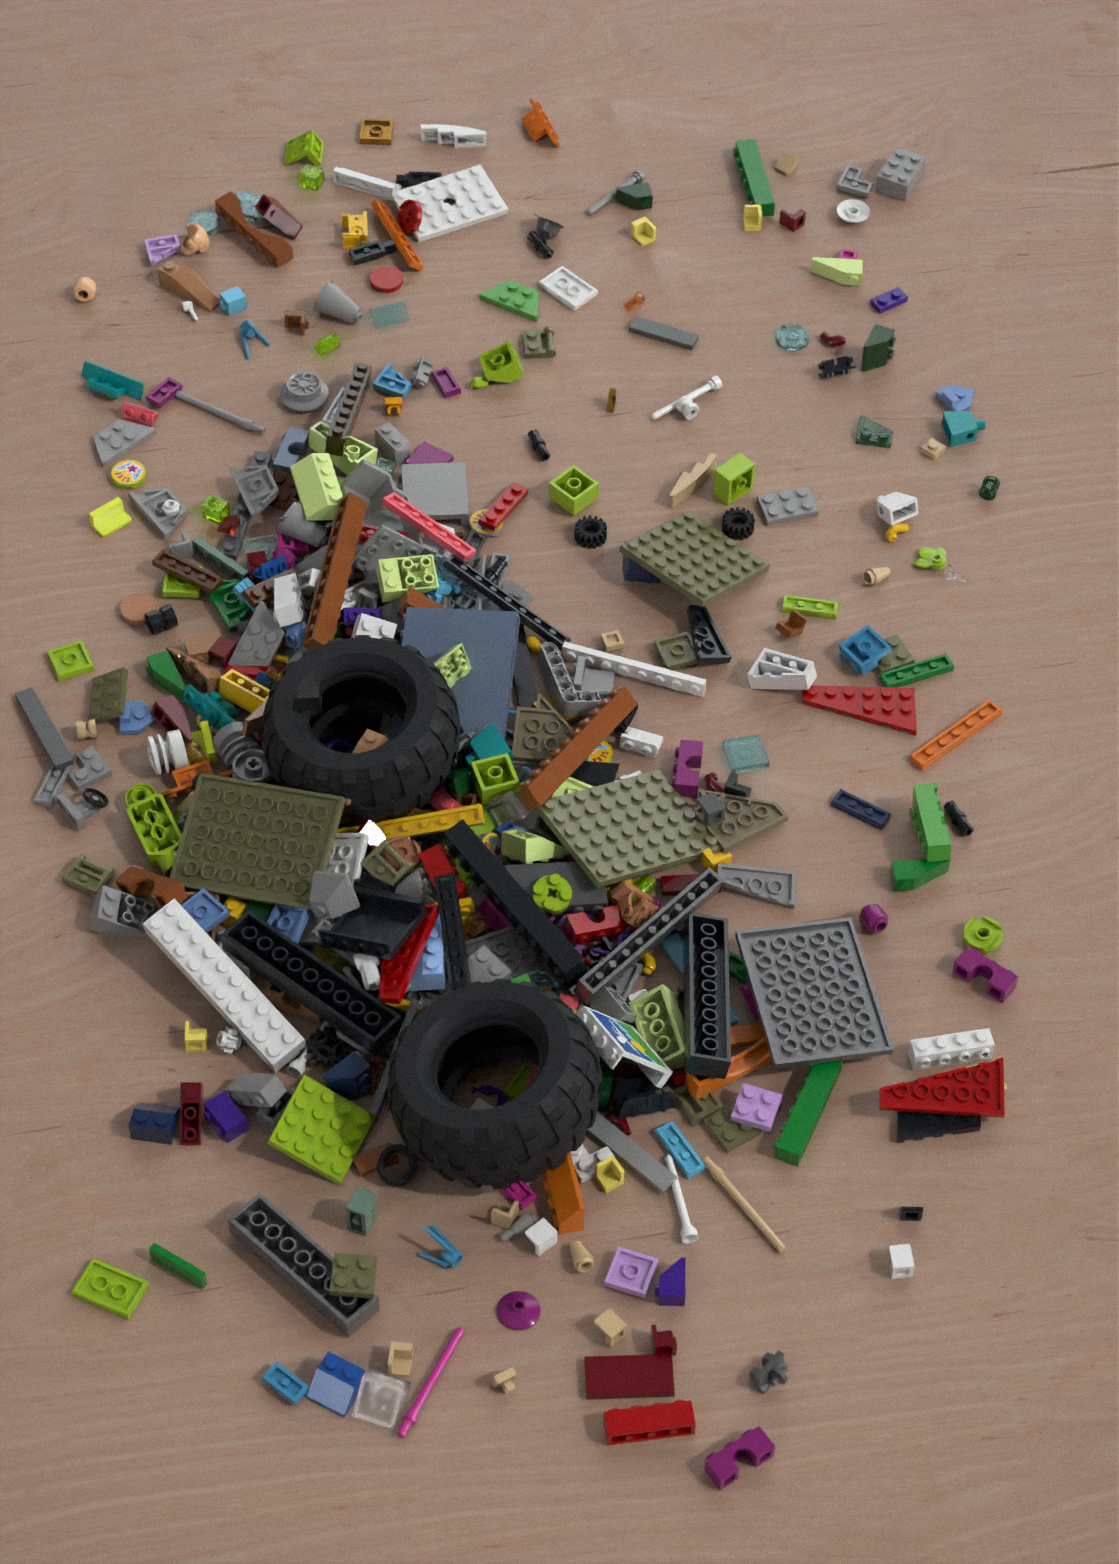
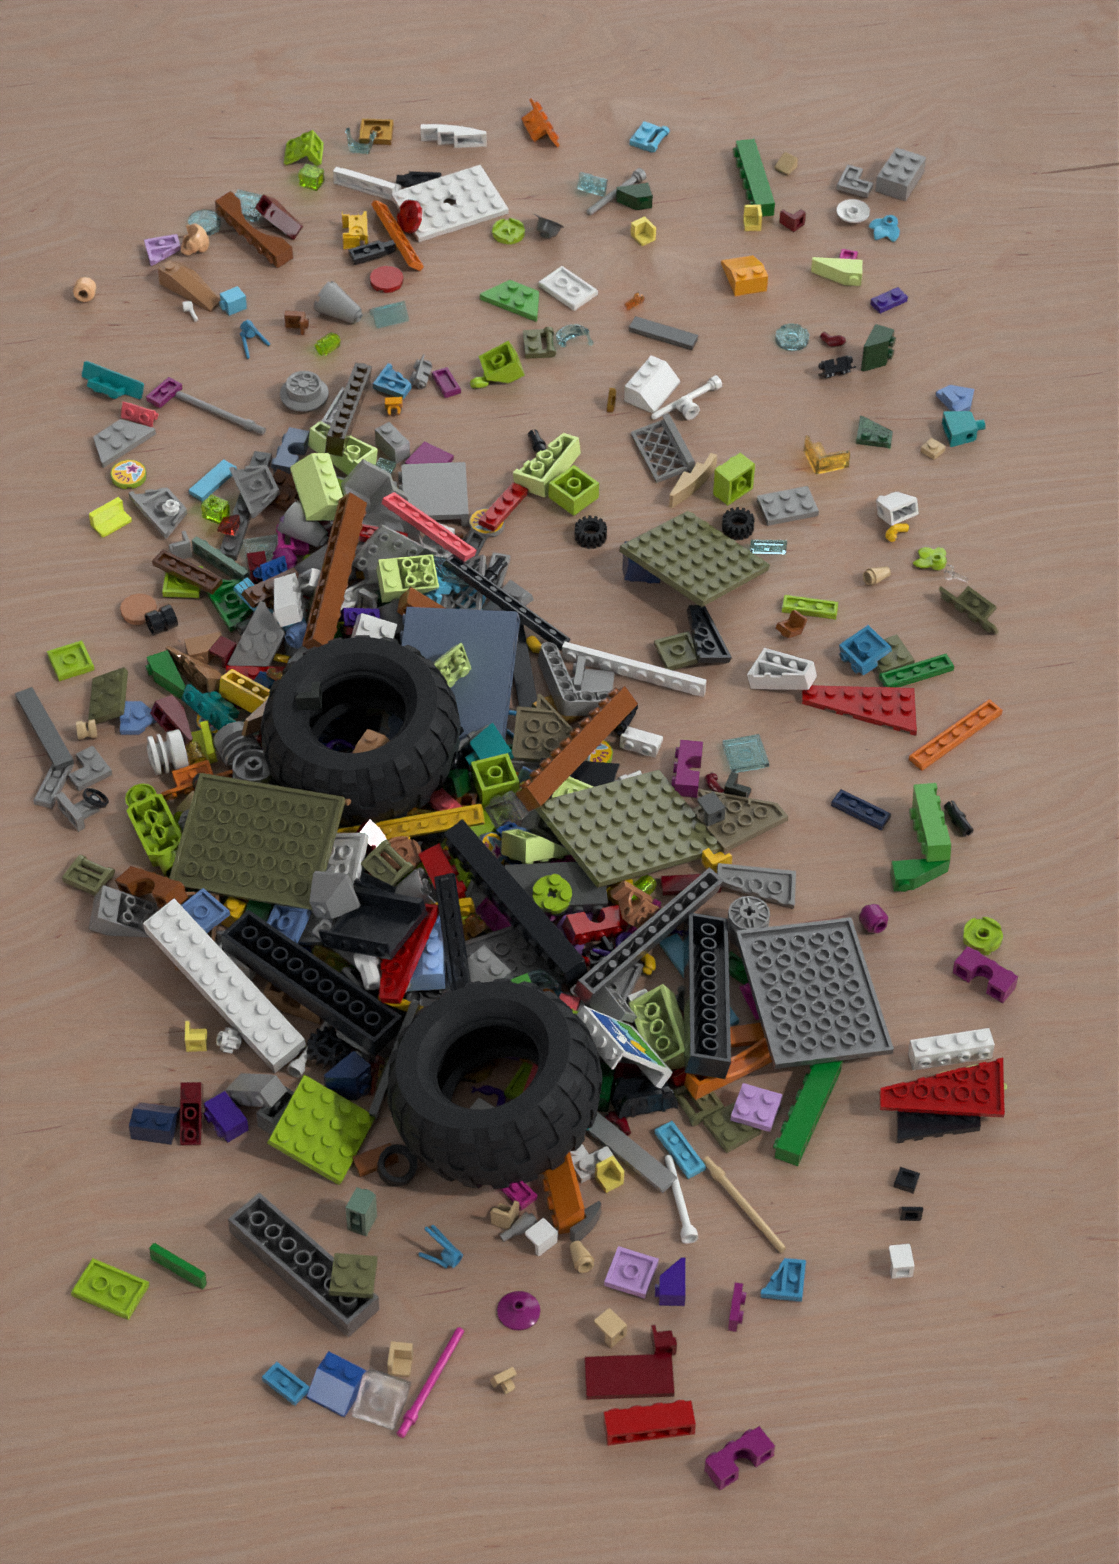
(212, 481): none -> medium azure tile
(357, 147): none -> clear light blue helmet
(508, 231): none -> lime tile
(540, 244): black pin -> none
(548, 465): none -> yellowish green wedge
(574, 331): none -> clear light blue helmet
(585, 1226): none -> dark grey slope
(592, 184): none -> clear light blue hips
(612, 640): tan plate -> none
(645, 134): none -> medium azure plate
(651, 385): none -> white slope
(675, 444): none -> light grey fence
(738, 1299): none -> magenta plate
(745, 275): none -> light orange slope
(746, 914): none -> light grey wheel
(768, 546): none -> clear light blue slope
(772, 1372): dark grey hips -> none
(787, 1281): none -> dark azure wing
(824, 462): none -> clear yellow panel
(883, 228): none -> medium azure plate
(906, 1180): none -> black tile
(974, 605): none -> olive bracket
(989, 488): clear green wheel -> none

